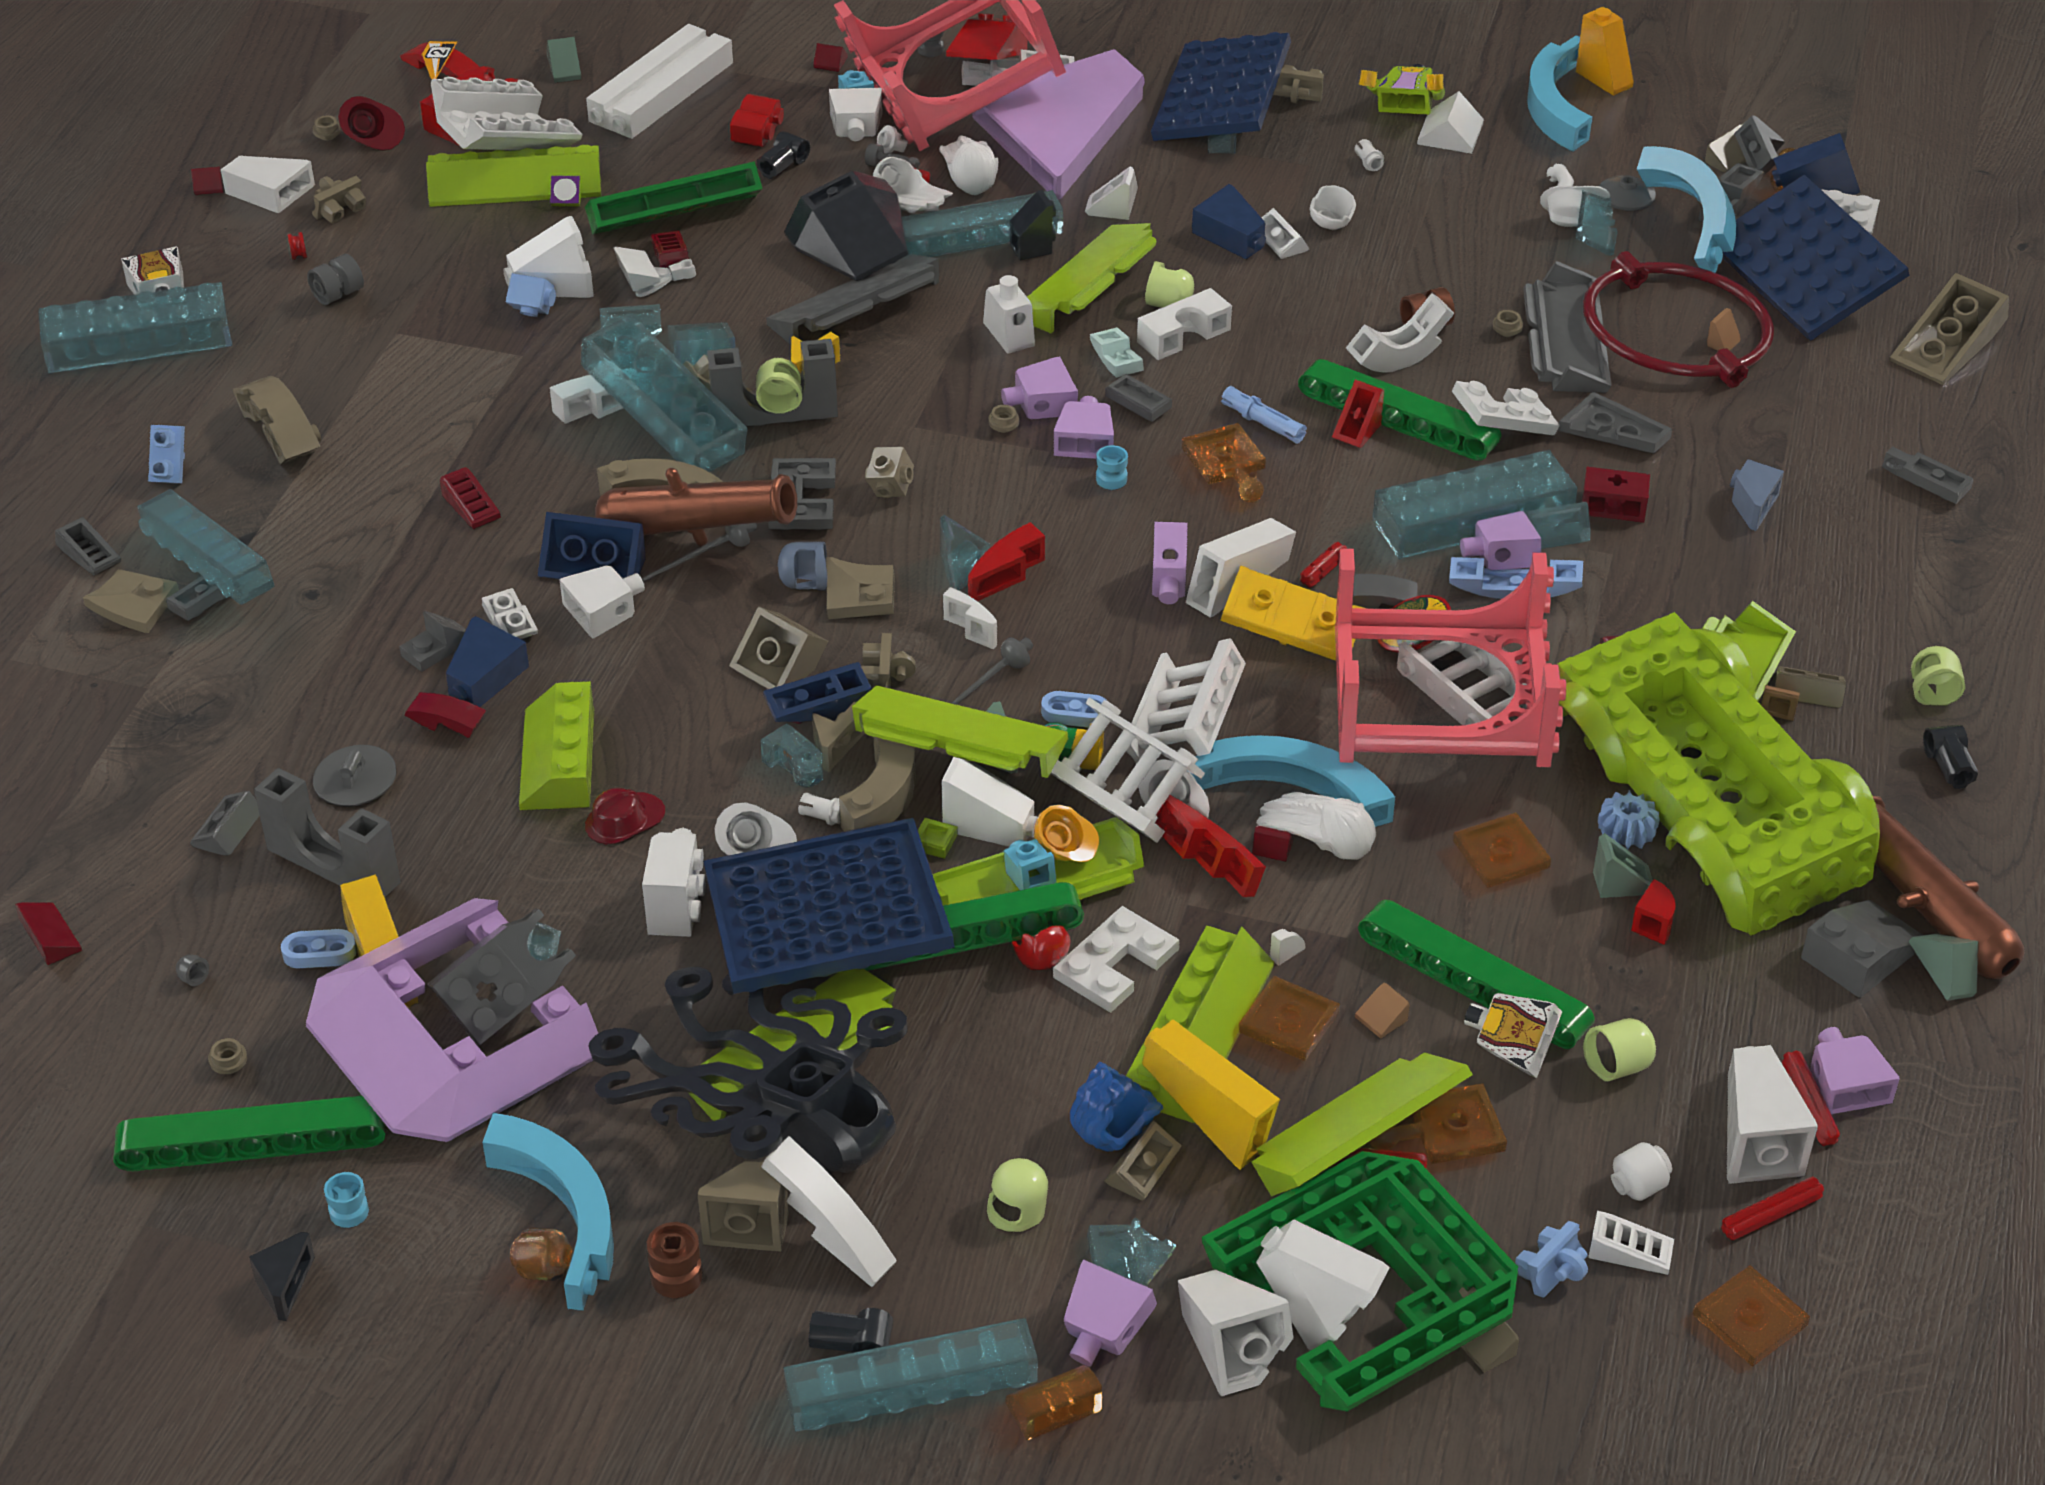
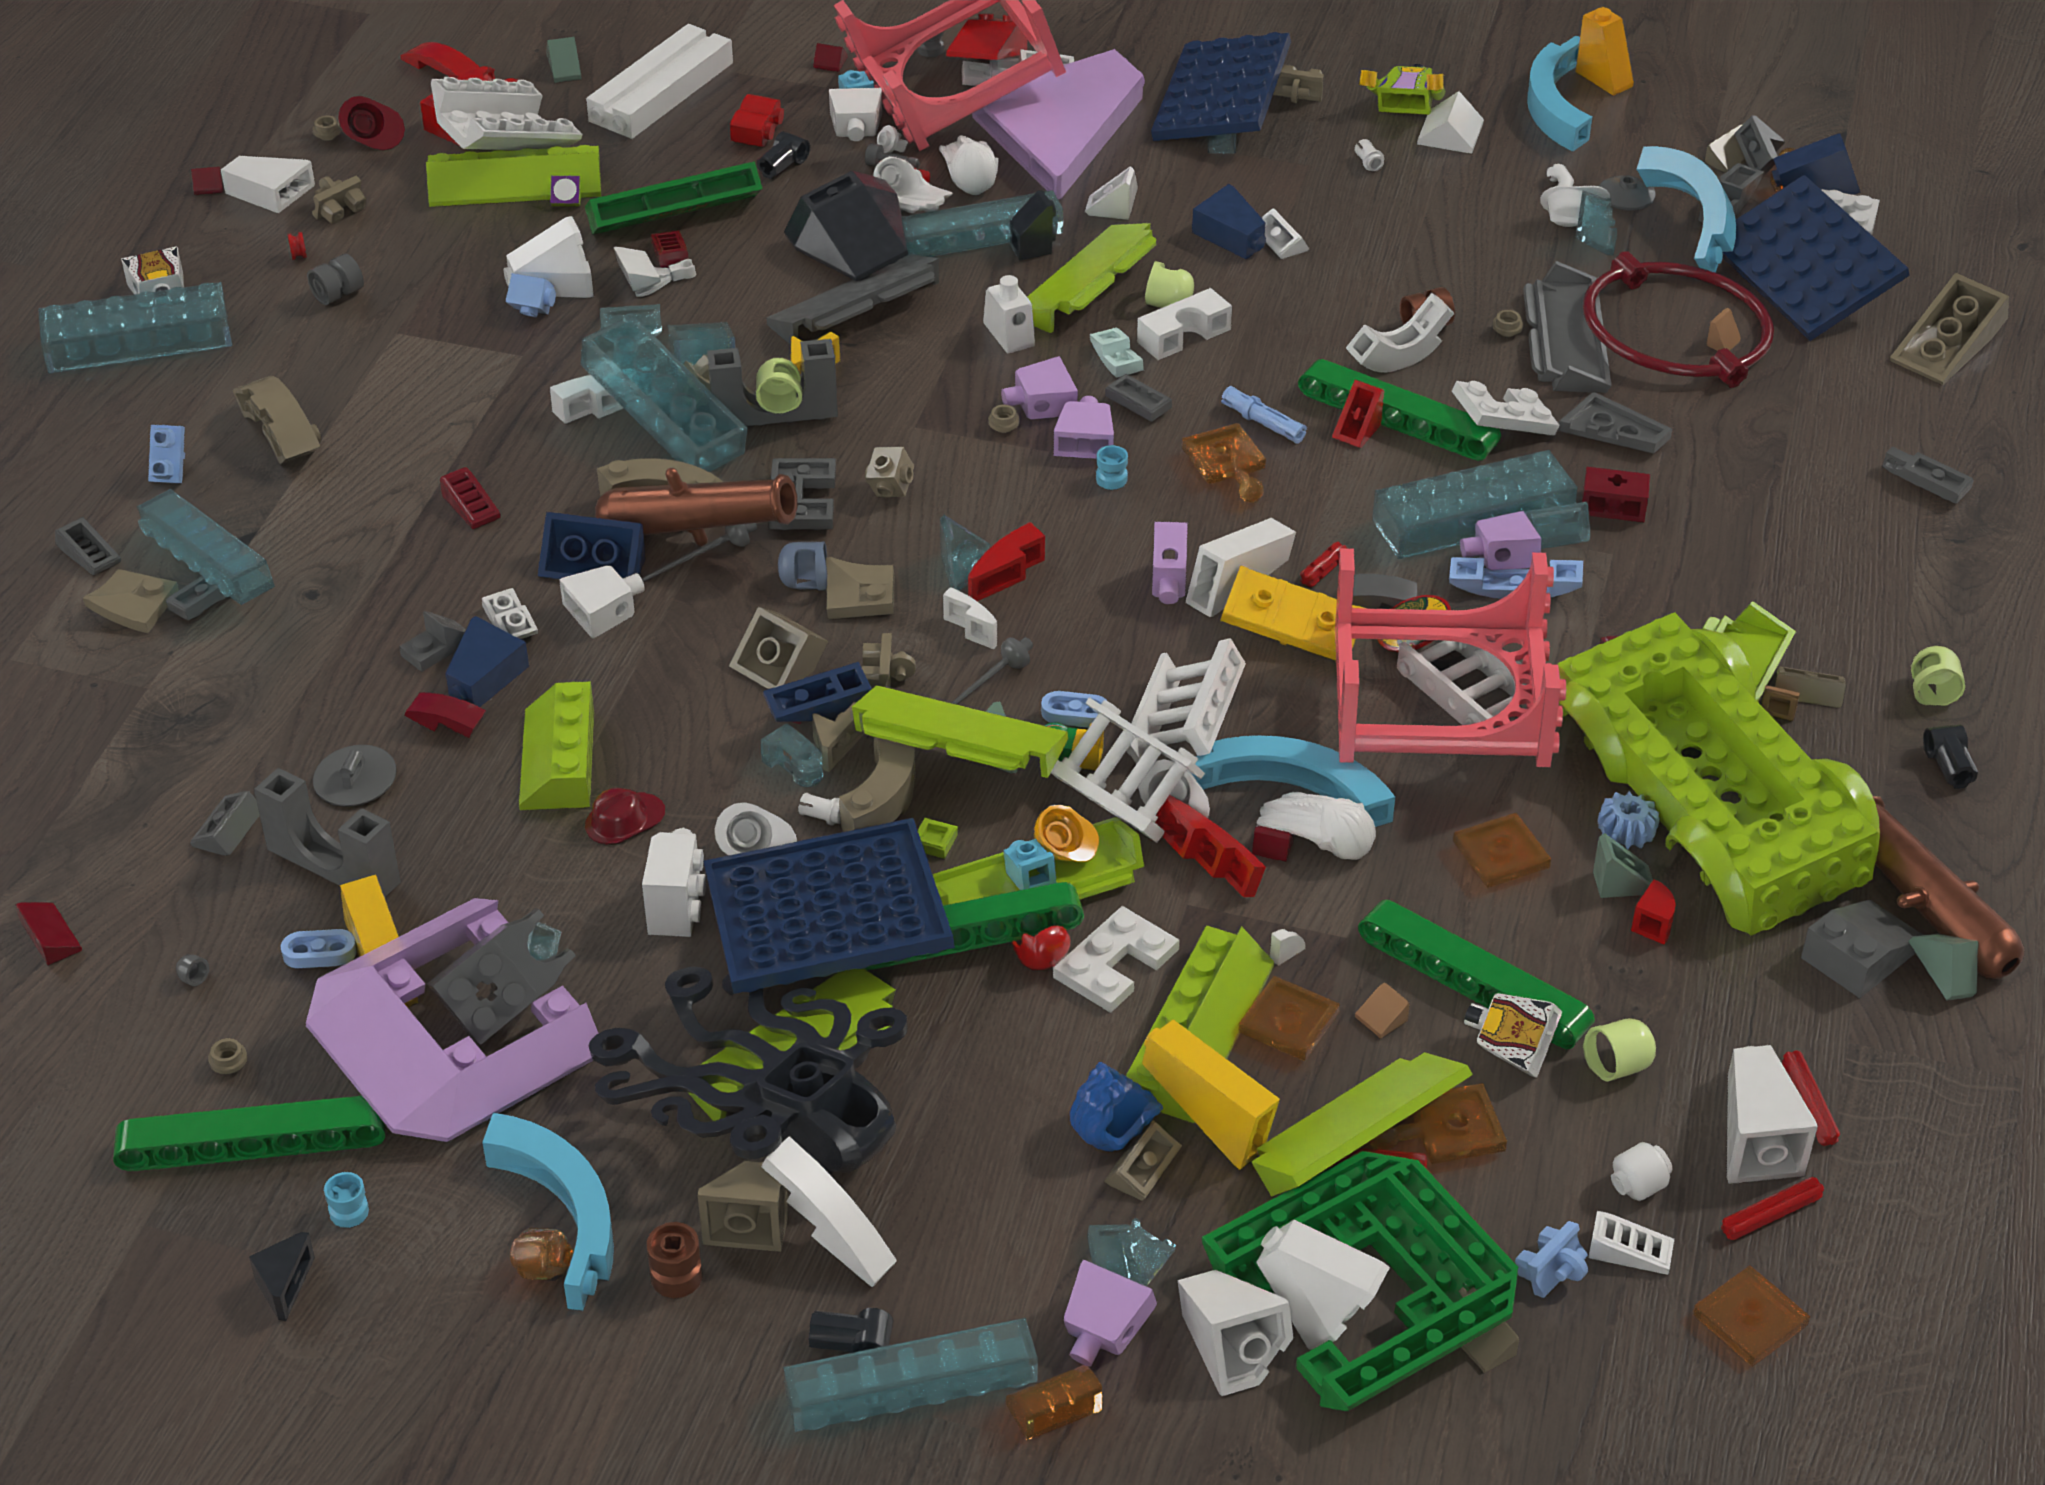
(436, 55): sticker -> none
(985, 805): white slope -> none
(1020, 1185): yellowish green helmet -> none
(1332, 207): white hair -> none
(1755, 491): sand blue slope -> none
(1851, 1072): lavender torso -> none

